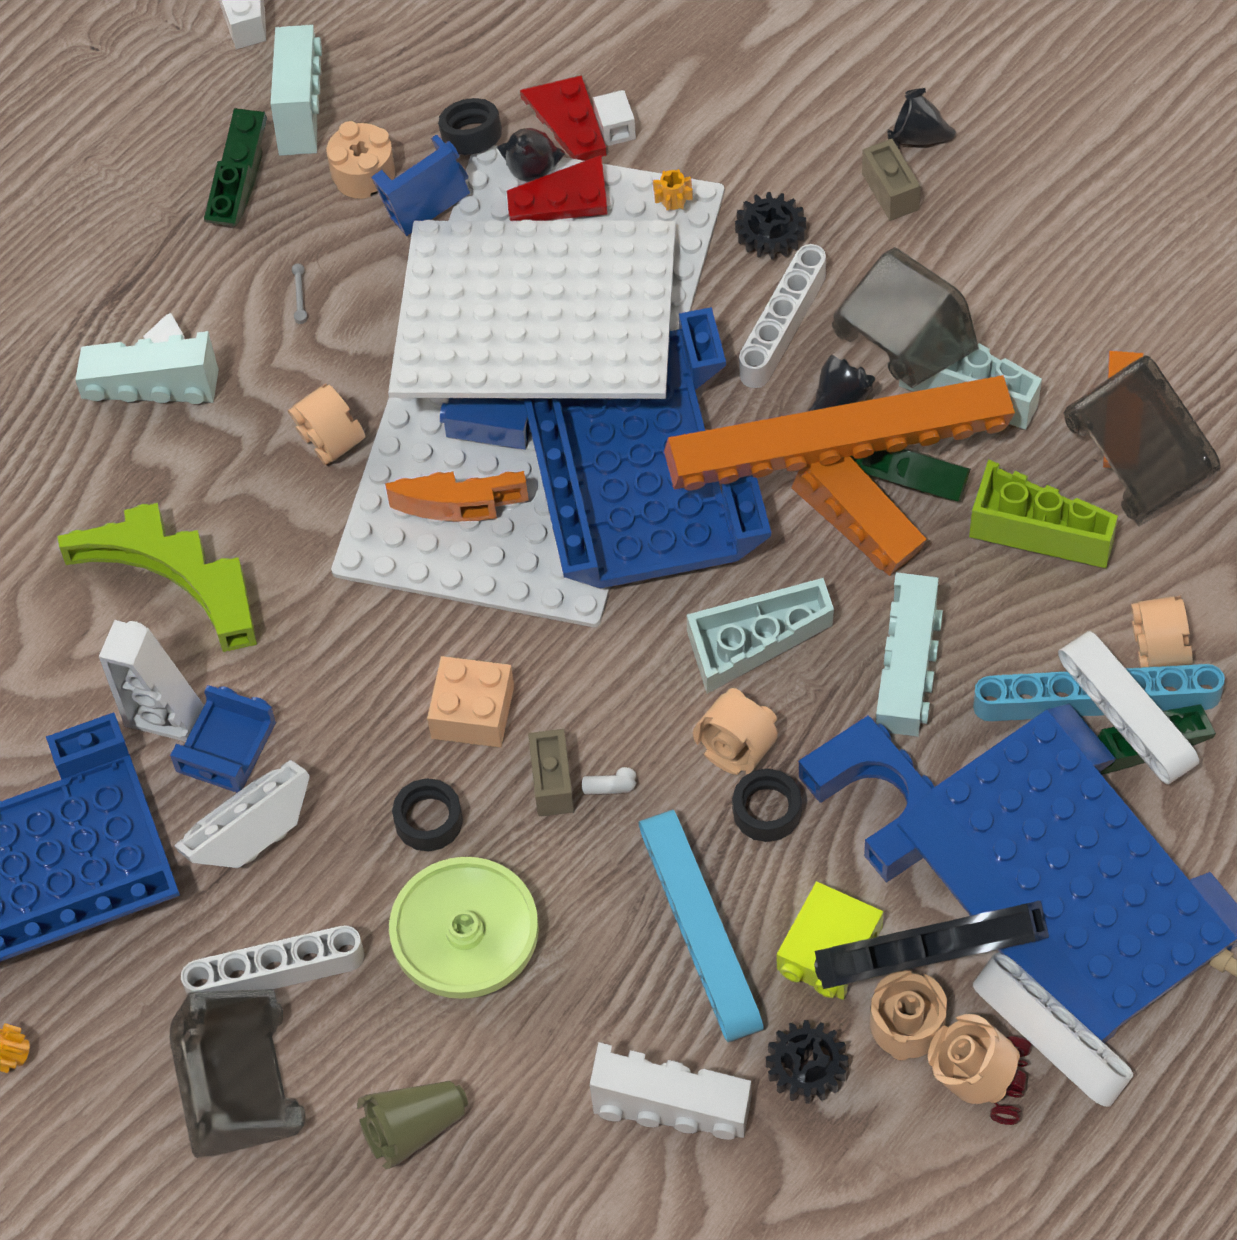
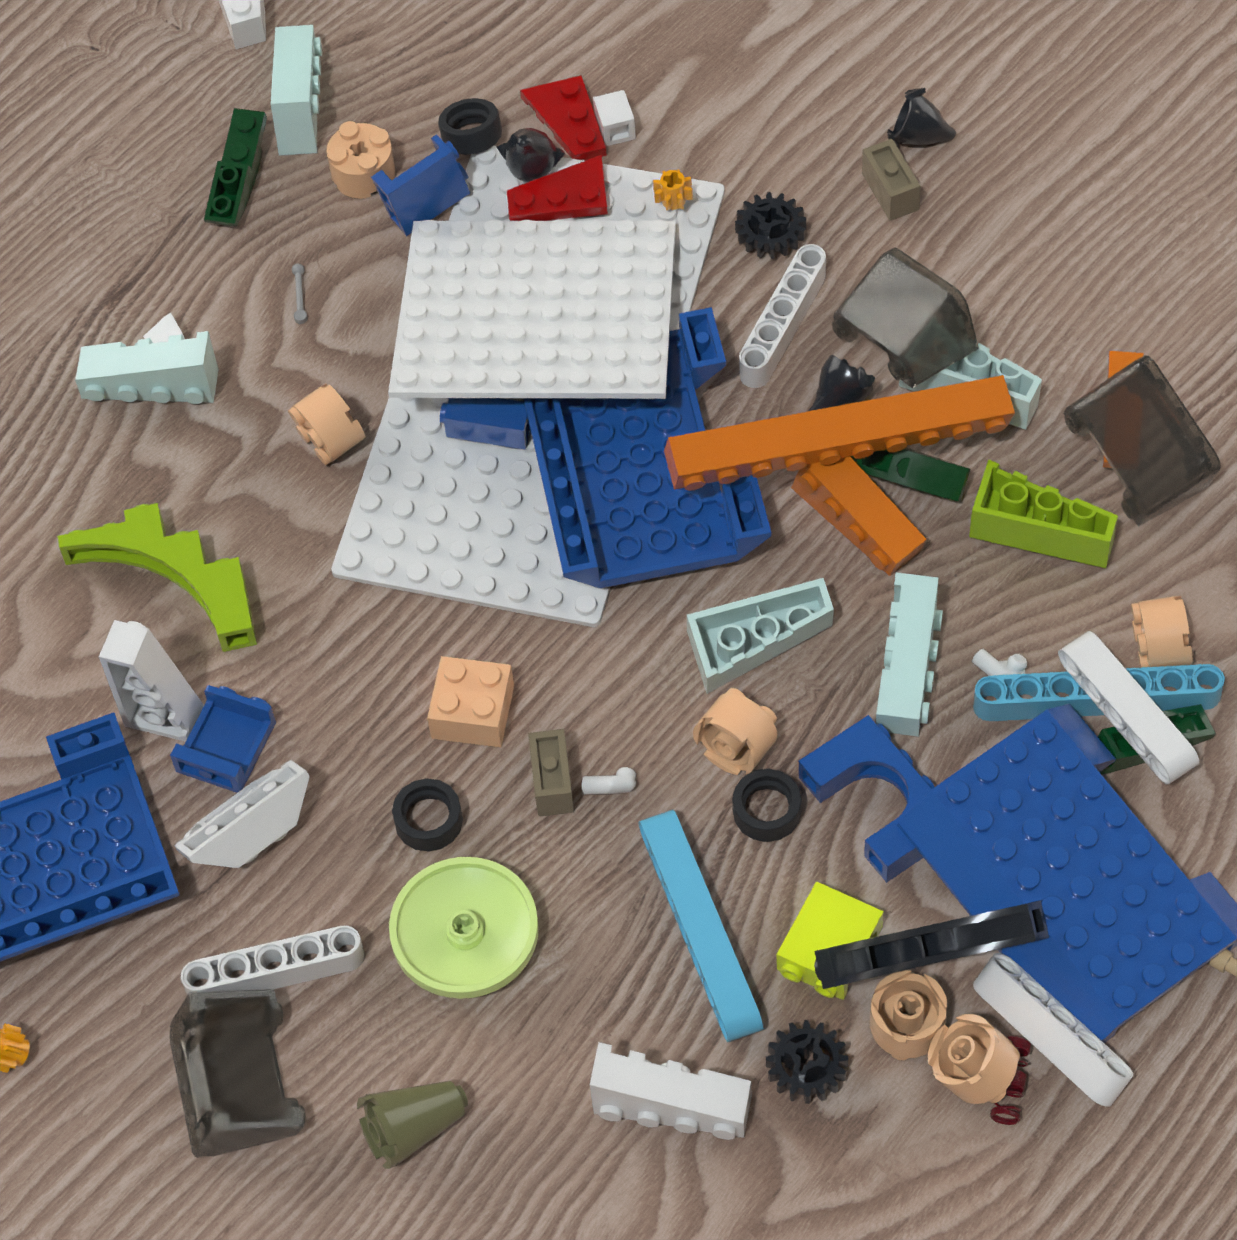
(445, 500): orange slope -> none
(987, 663): none -> white arm

